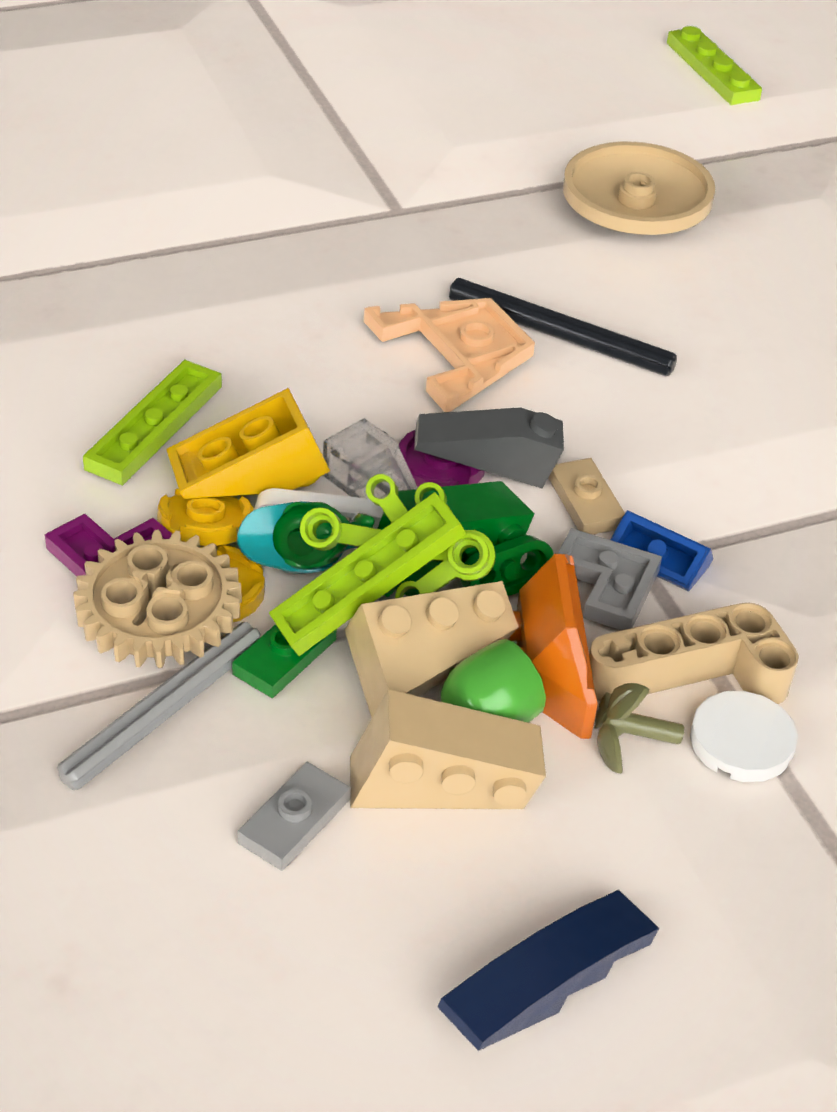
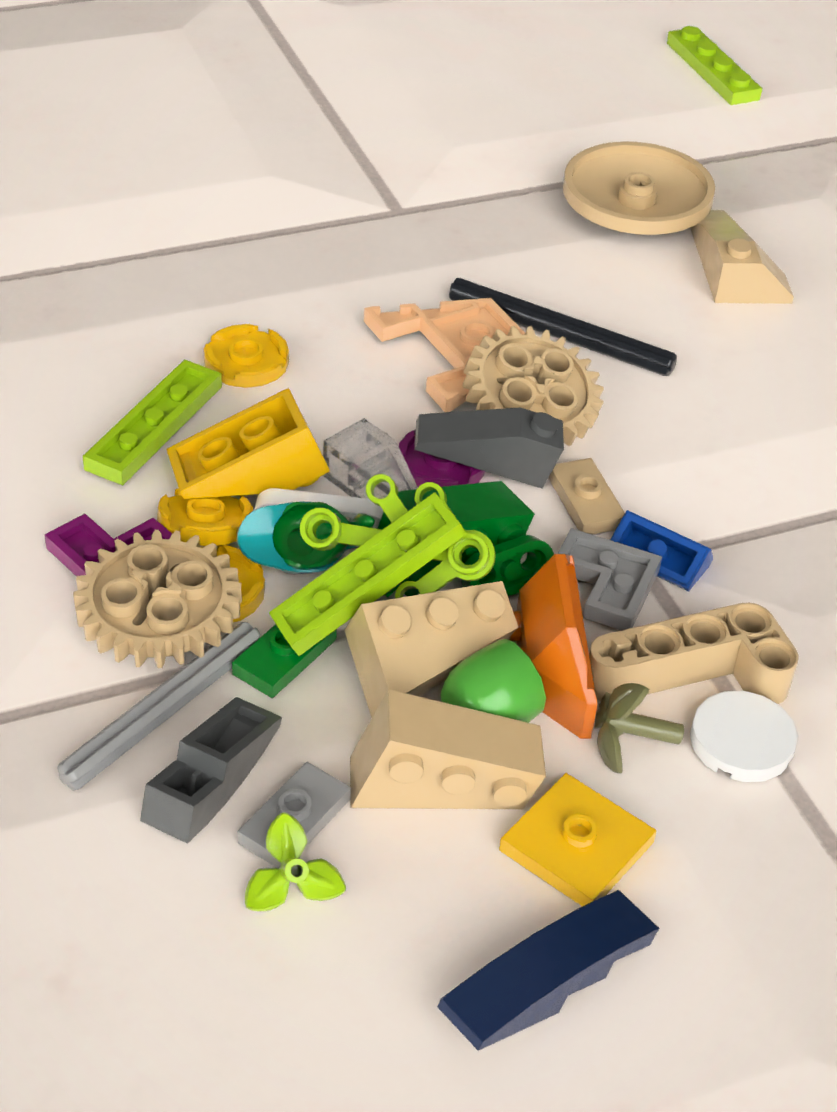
(208, 769): none -> dark grey slope
(247, 355): none -> yellow tile
(315, 878): none -> lime plant
(534, 376): none -> tan gear
(577, 840): none -> yellow plate
(736, 264): none -> tan wedge

